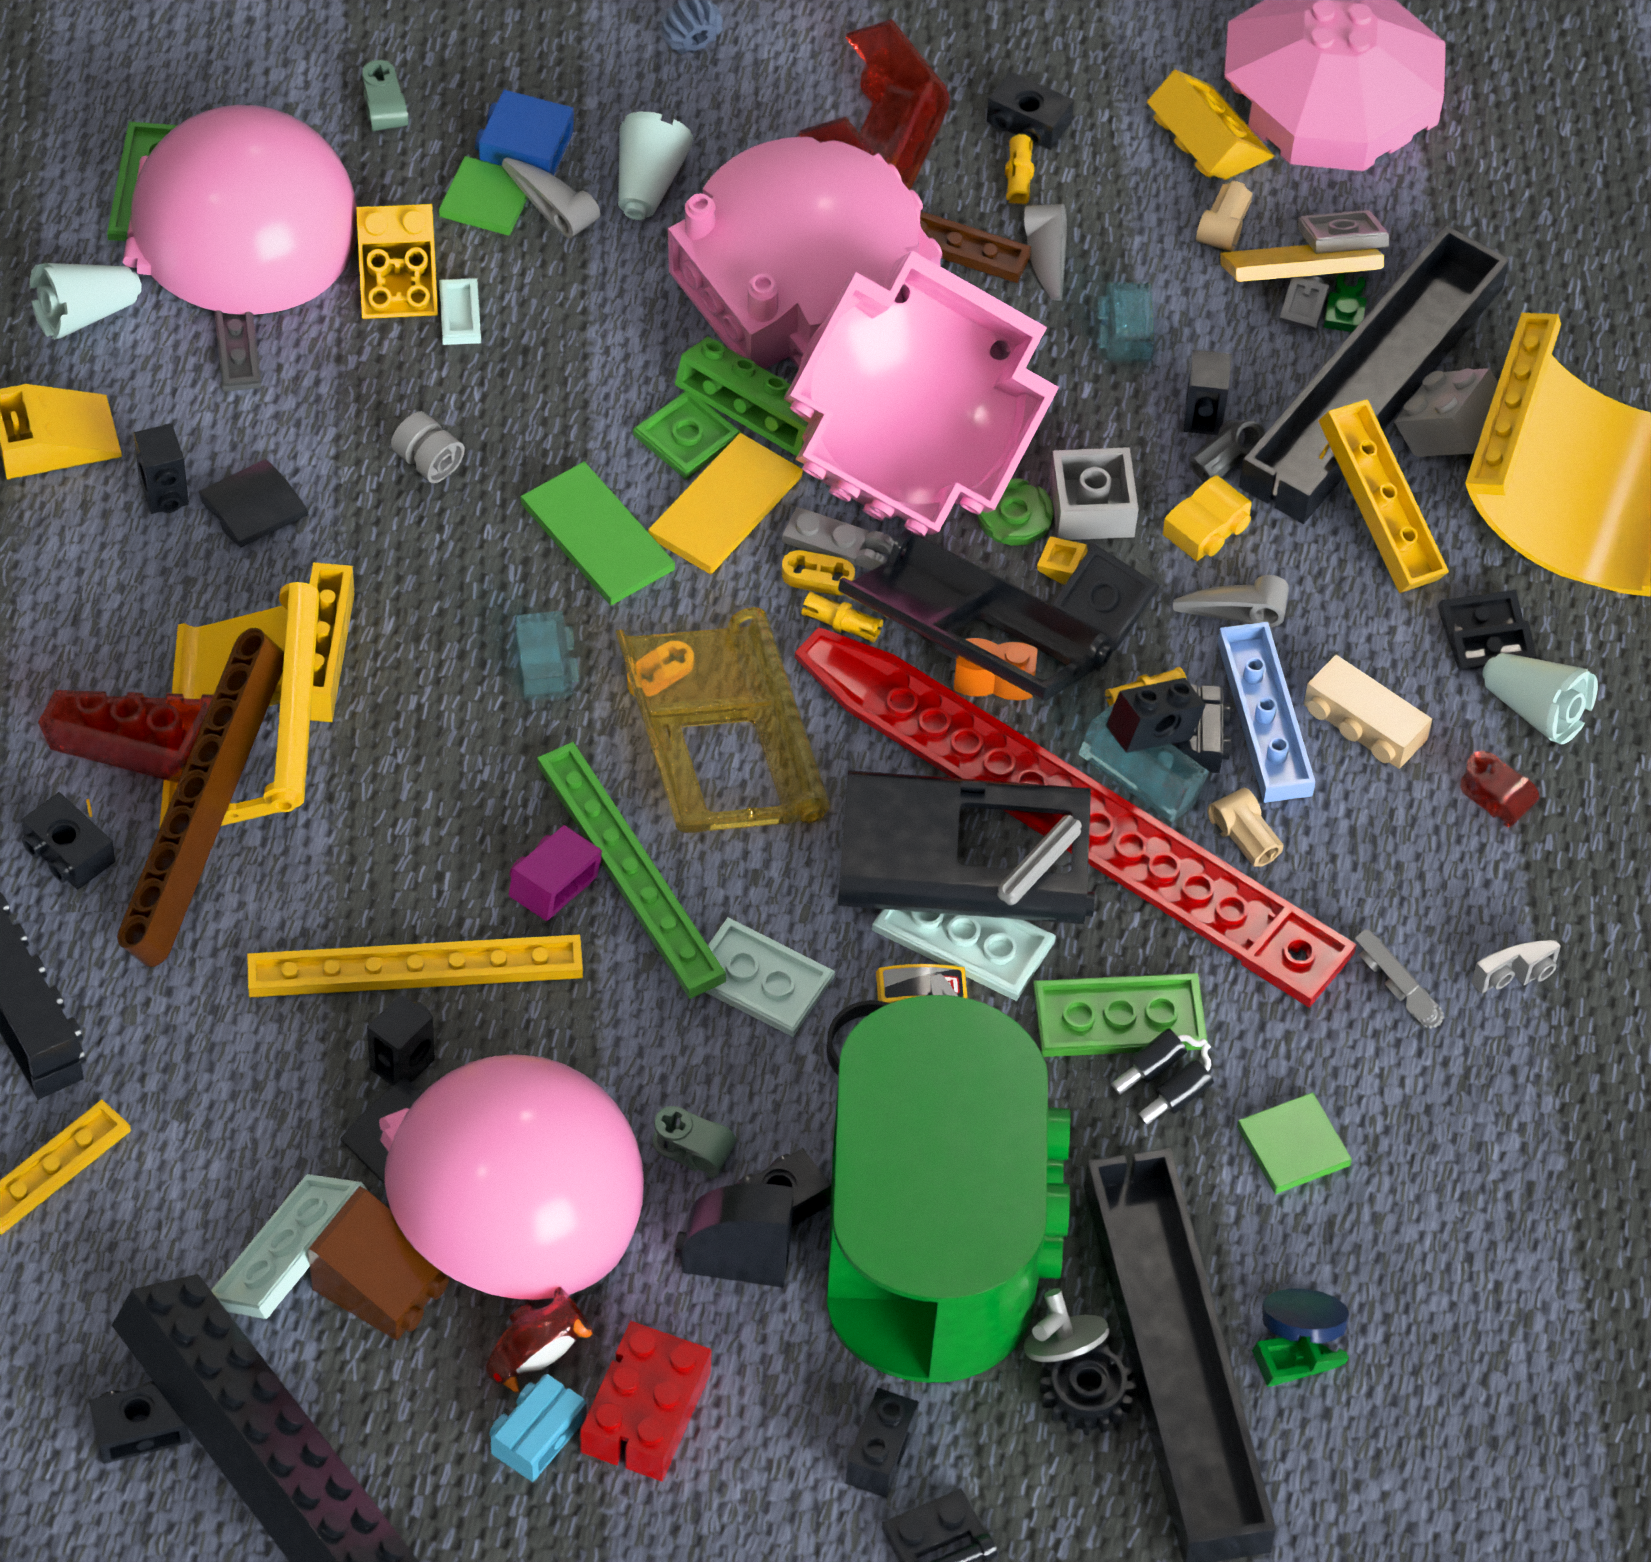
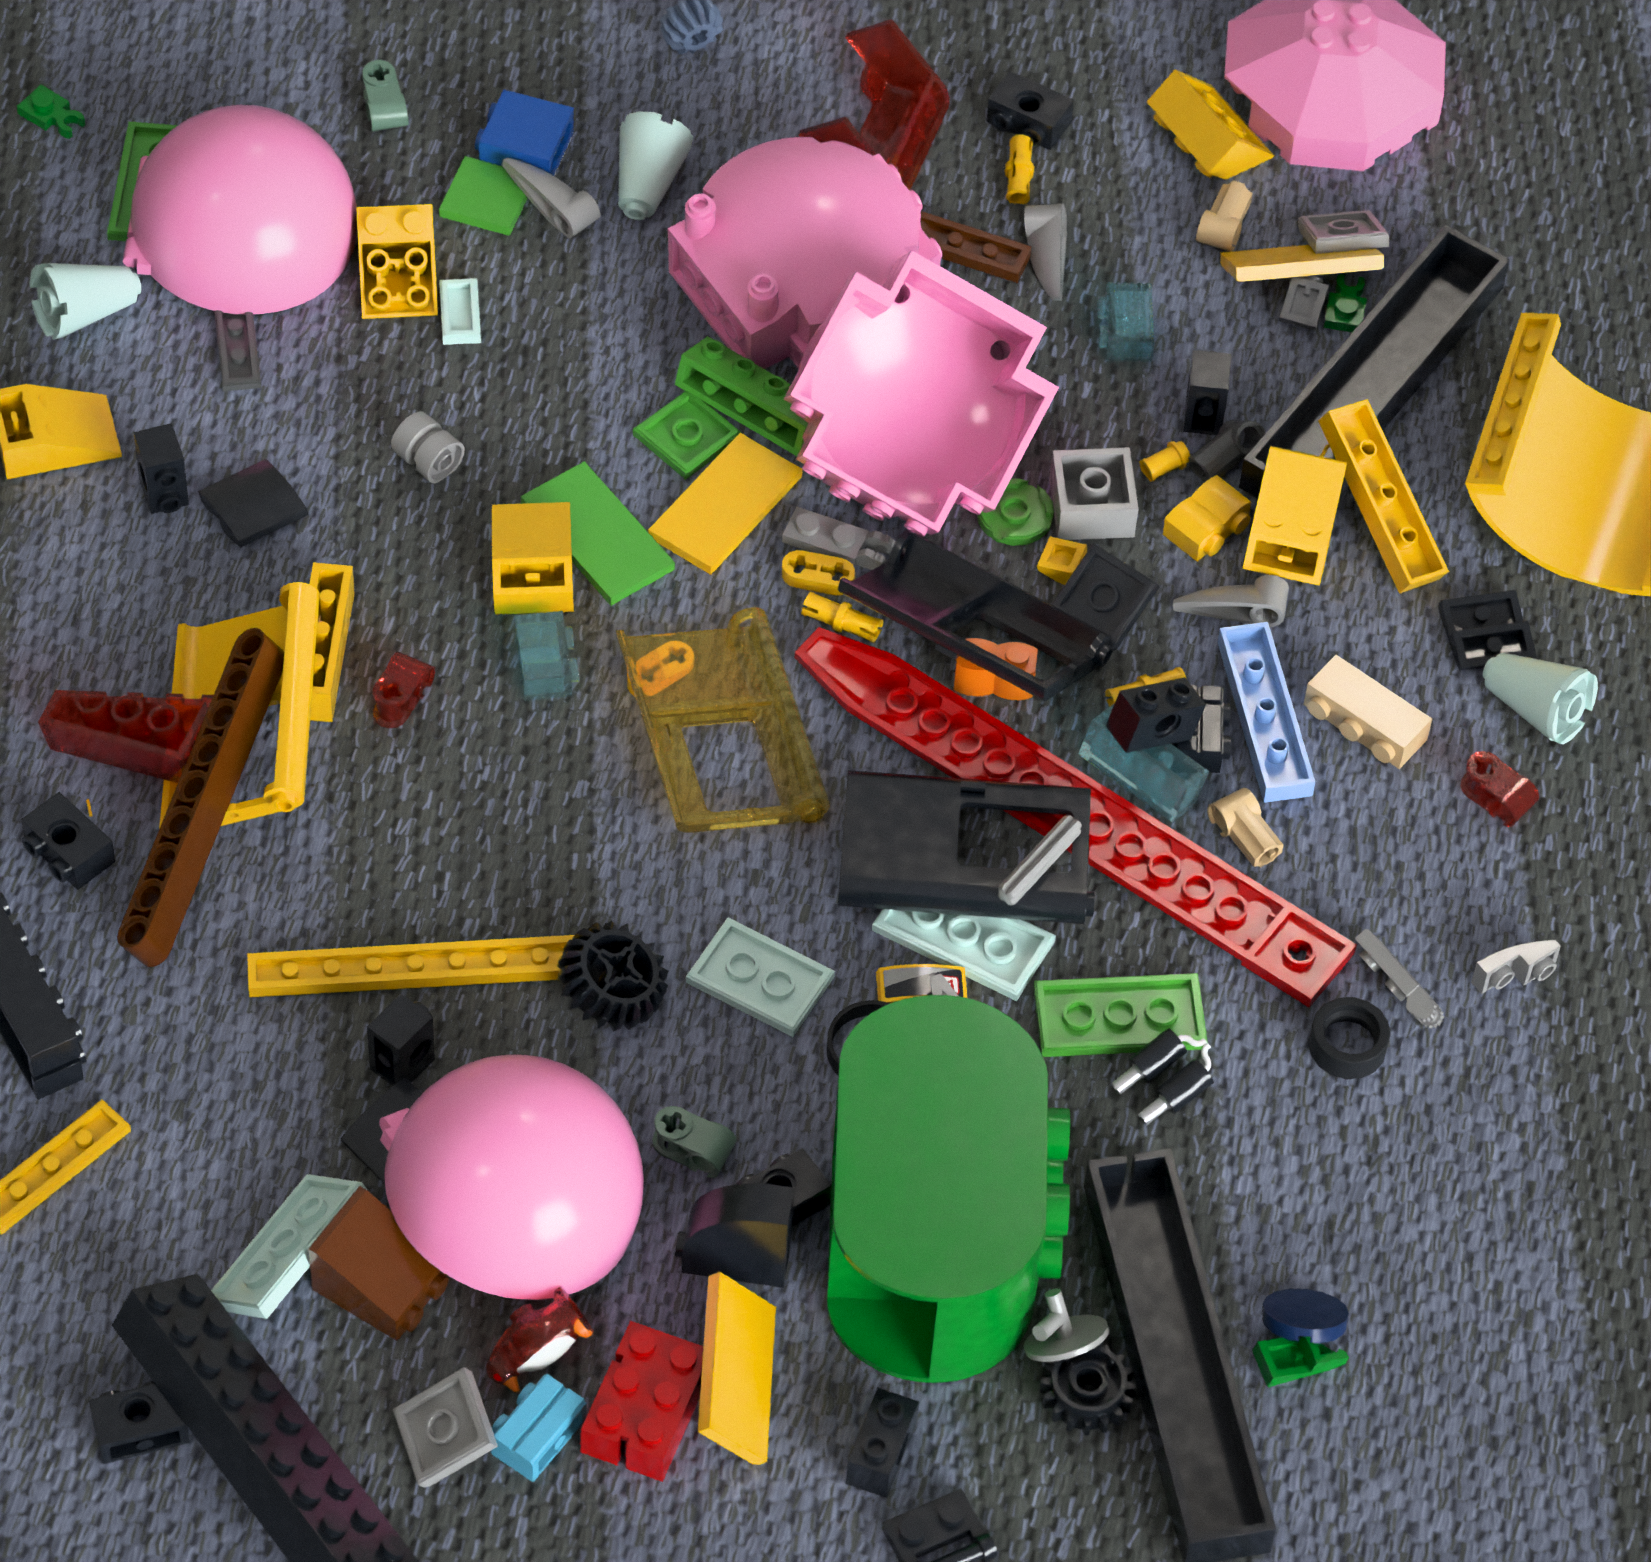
(48, 109): none -> green plate
(400, 689): none -> clear red piece
(445, 1427): none -> light grey tile
(532, 558): none -> yellow slope
(554, 872): magenta brick -> none
(589, 964): none -> black gear
(632, 870): bright green plate -> none
(737, 1369): none -> yellow tile
(1166, 460): none -> yellow pin
(1294, 515): none -> yellow slope
(1294, 1143): bright green tile -> none
(1341, 1063): none -> black tyre
(1447, 412): light grey brick -> none

